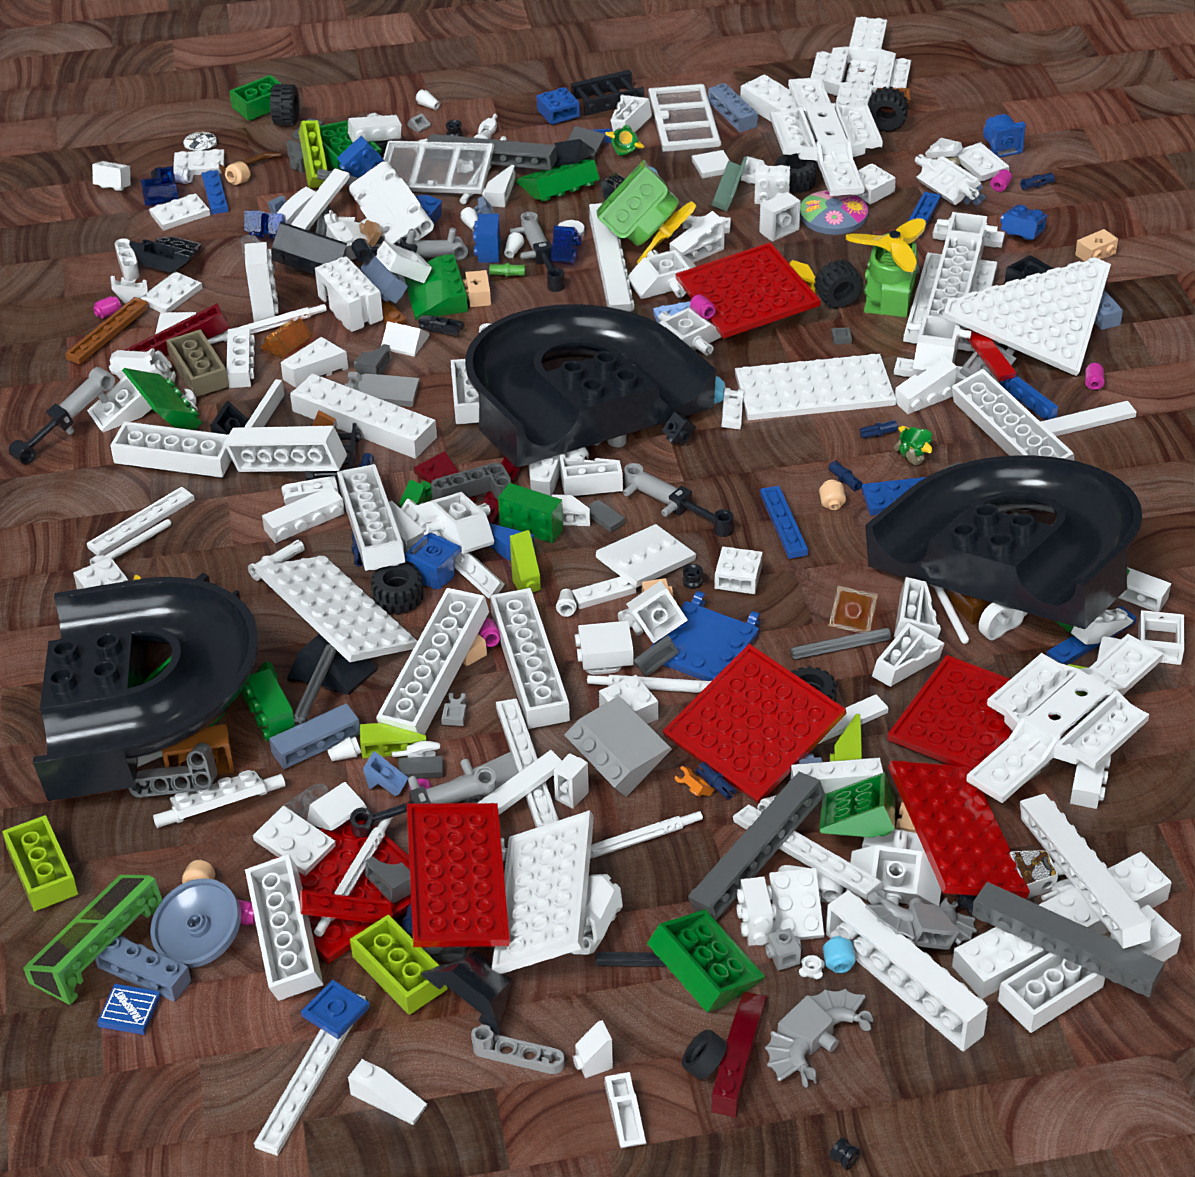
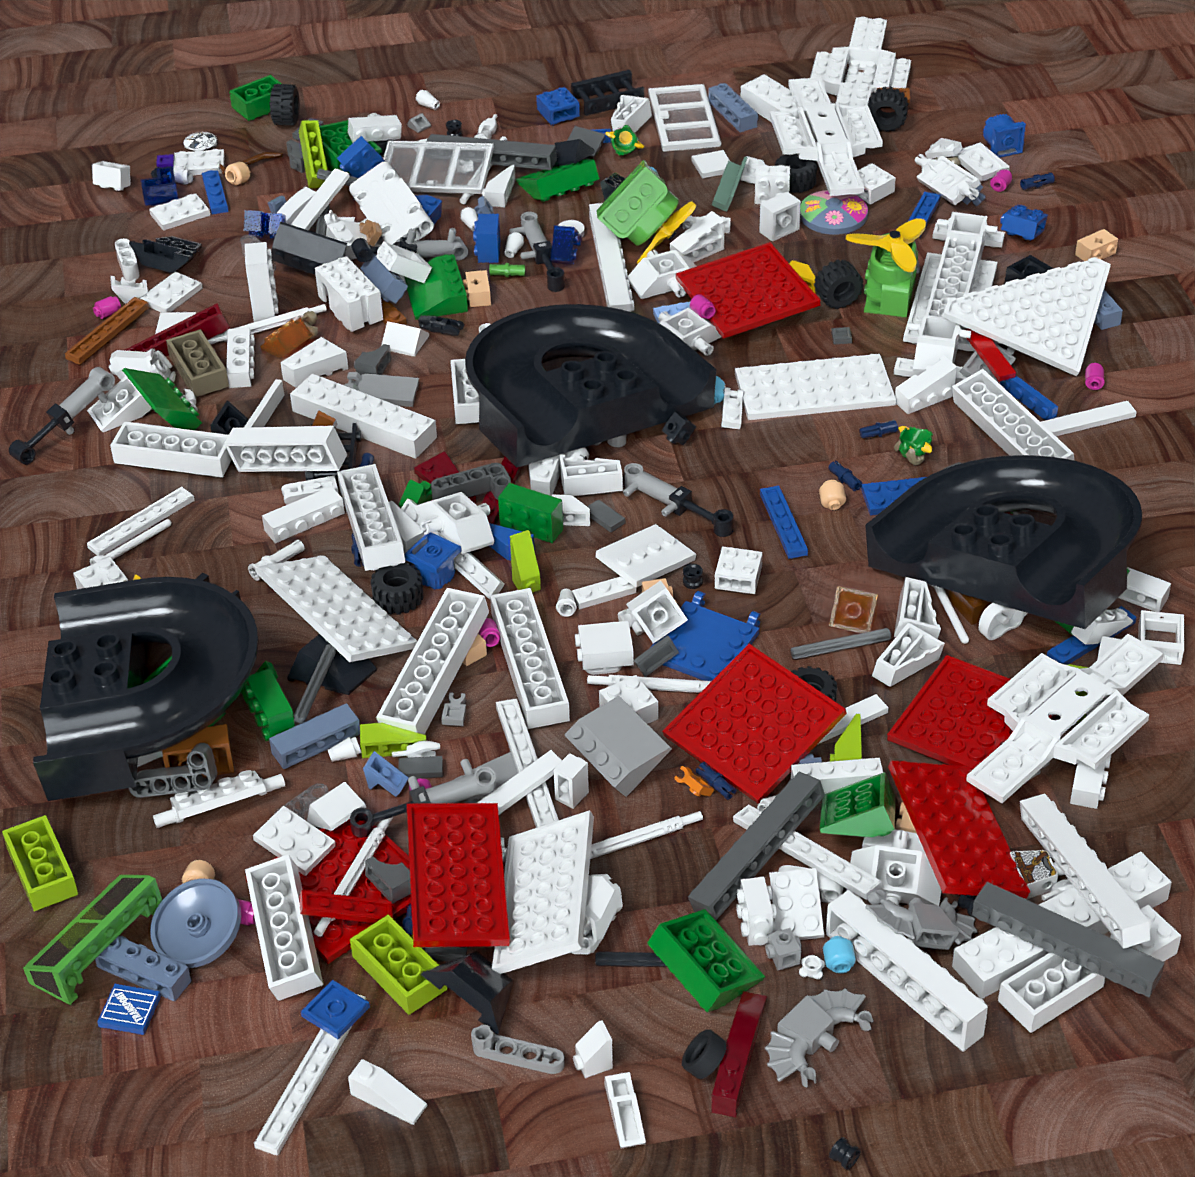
(165, 160): none -> dark purple plate
(310, 317): none -> dark tan piece

